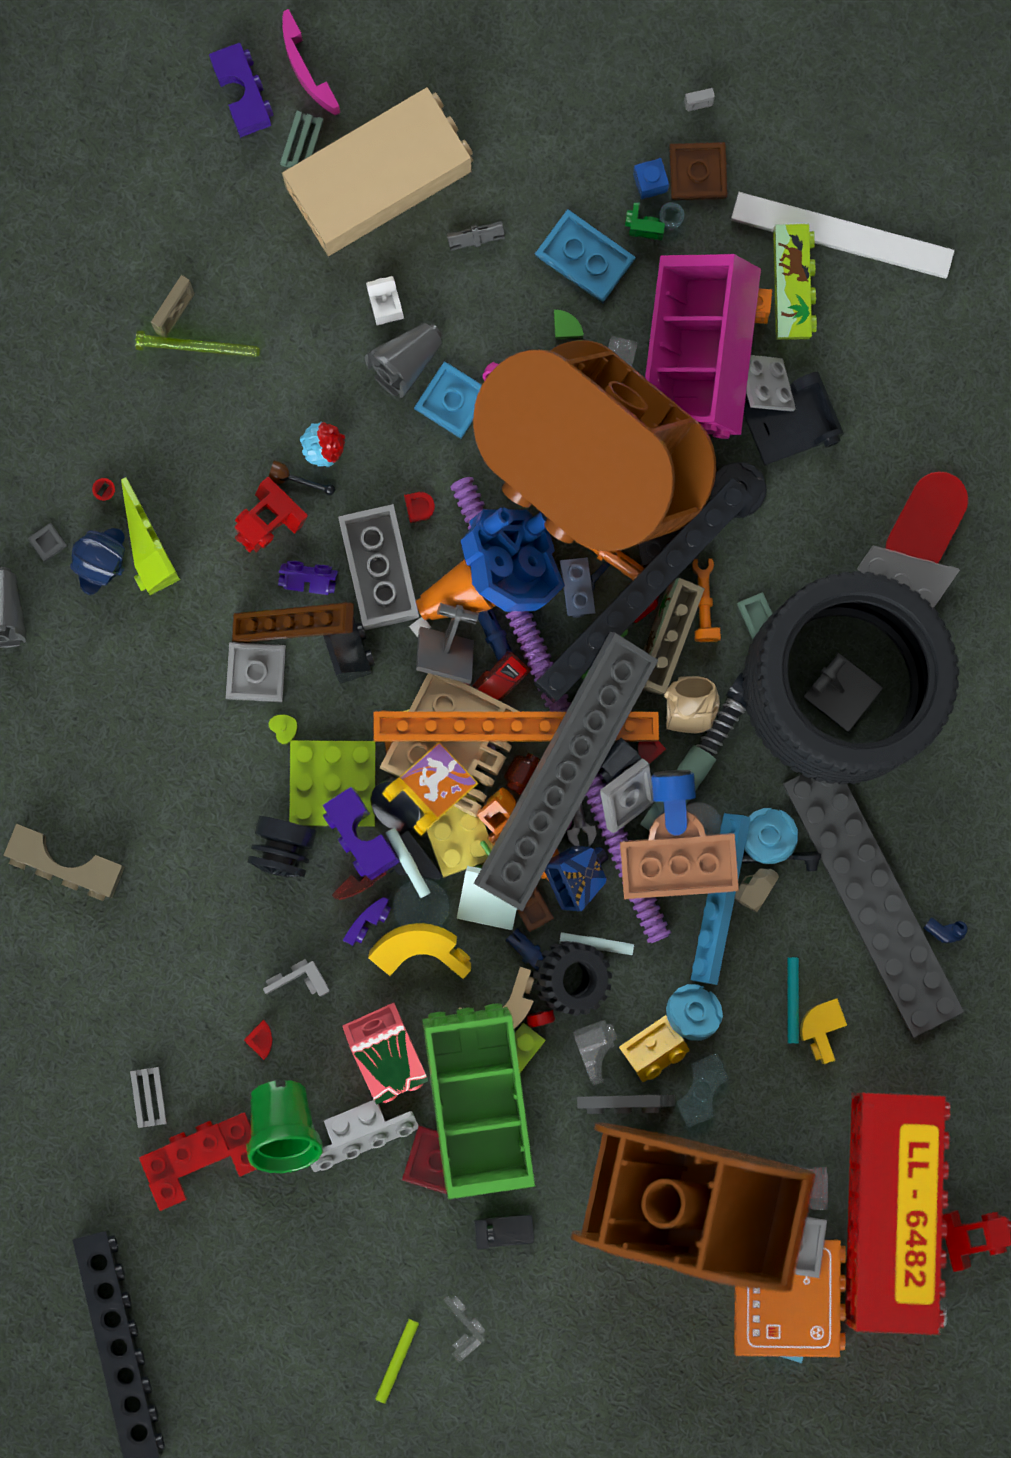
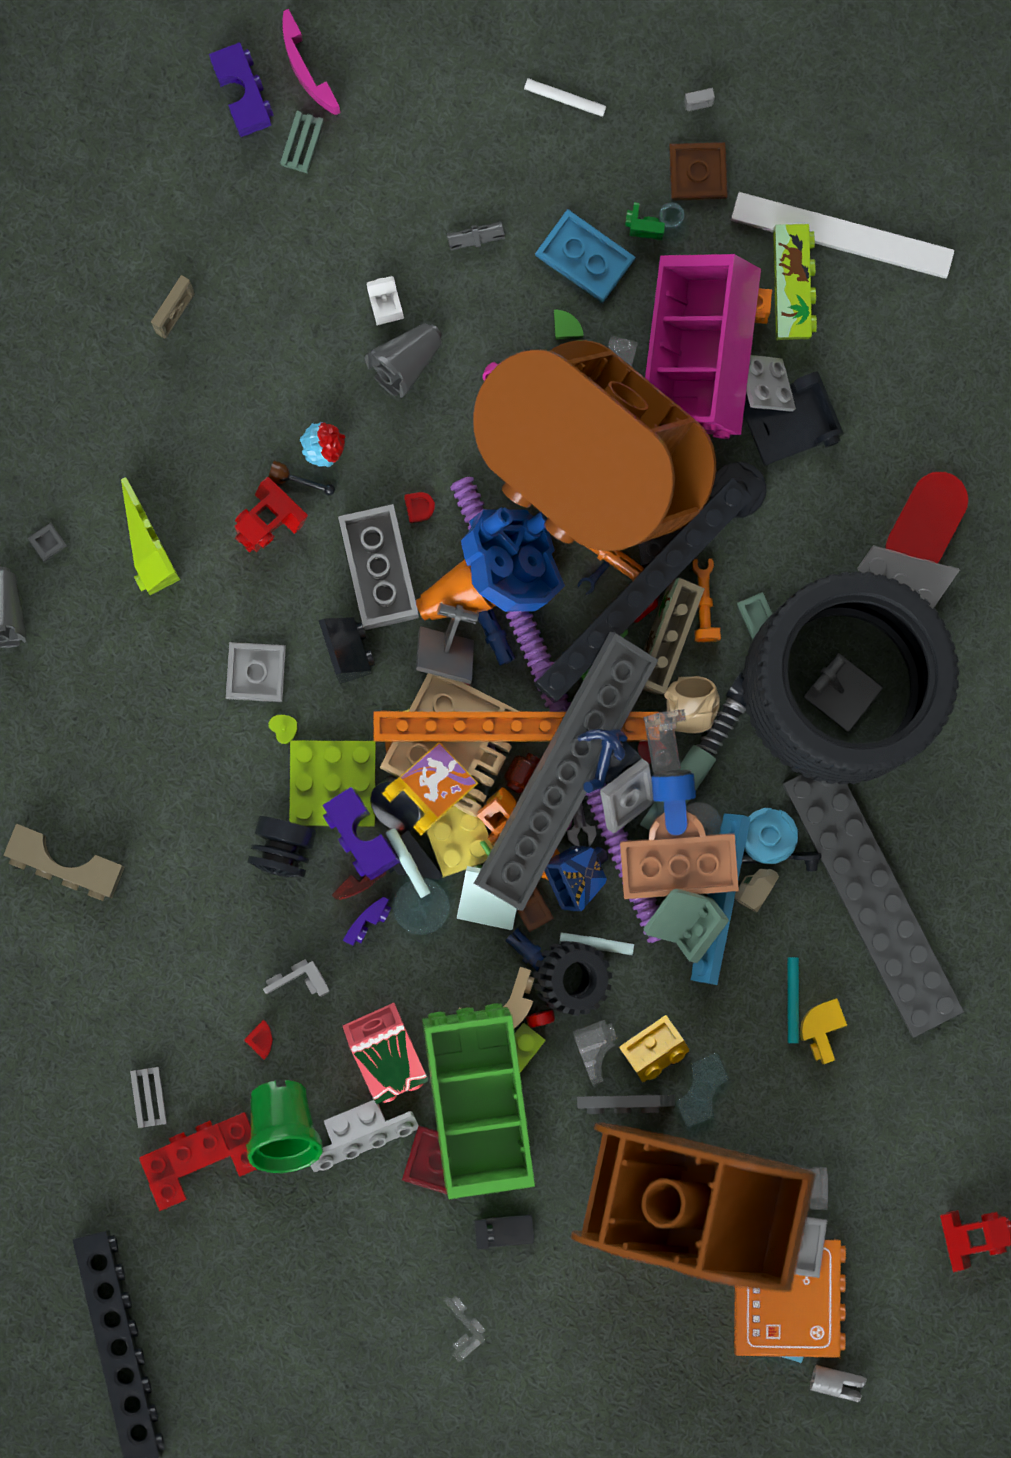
(98, 558): dark blue piece -> none
(108, 493): red hinge -> none
(195, 345): clear neon green bar -> none
(293, 622): reddish brown tile -> none
(297, 574): dark purple hinge -> none
(378, 171): tan container -> none
(397, 1361): lime bar -> none
(416, 625): white piece -> none
(416, 940): yellow arch -> none
(450, 400): dark azure tile -> none
(502, 677): slope -> none
(565, 97): none -> white bar
(577, 587): sand blue hinge -> none
(610, 742): none -> dark blue piece
(651, 178): blue brick -> none
(662, 739): none -> clear bracket
(689, 921): none -> sand green bracket
(694, 1012): medium azure tile -> none
(831, 1383): none -> light grey hinge
(896, 1213): red piece -> none
(947, 933): dark blue arm -> none

